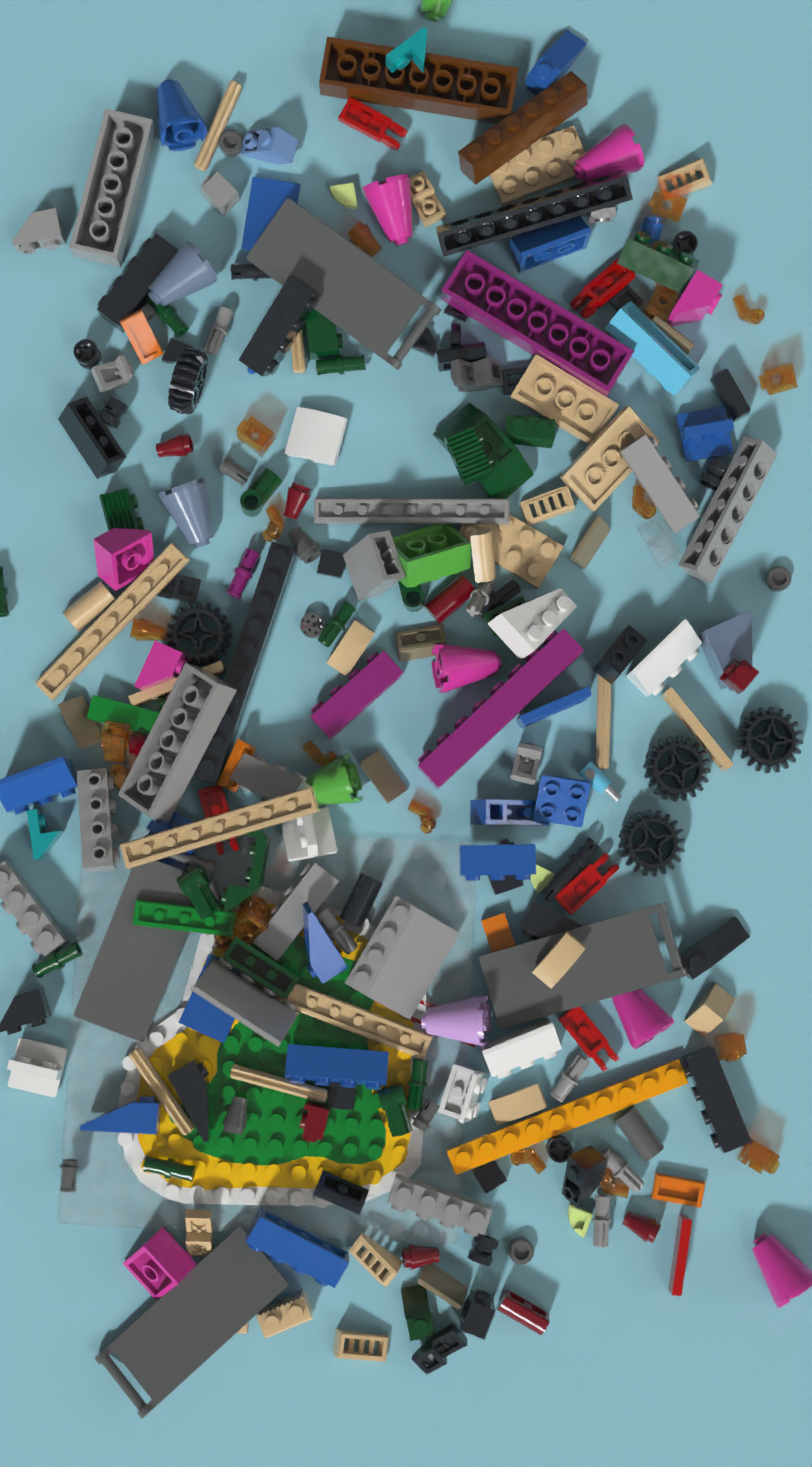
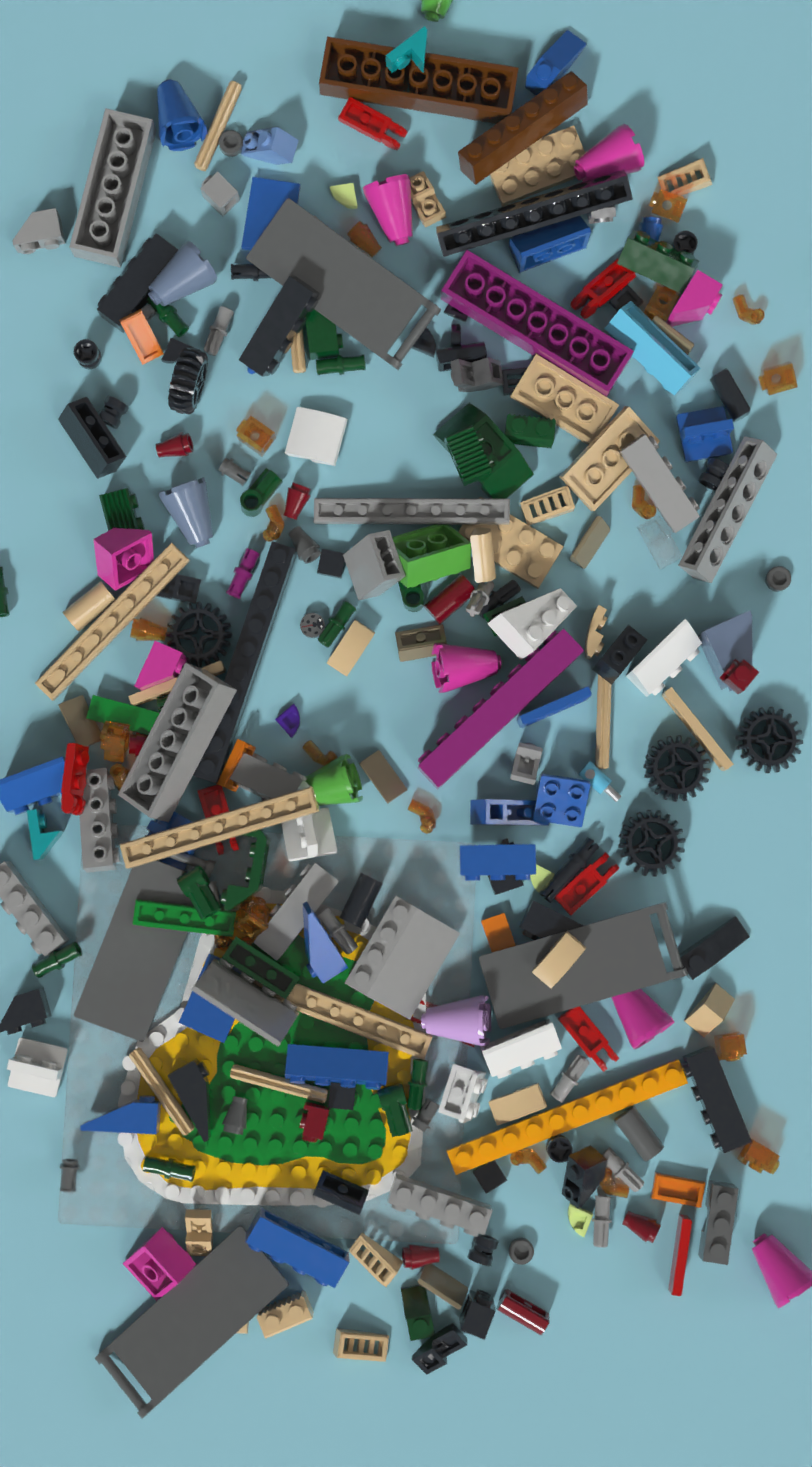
(74, 779): none -> red hinge
(112, 374): light grey bracket -> none
(290, 720): none -> dark purple tile
(356, 695): magenta brick -> none
(593, 639): none -> tan slope
(721, 1209): none -> dark grey arch

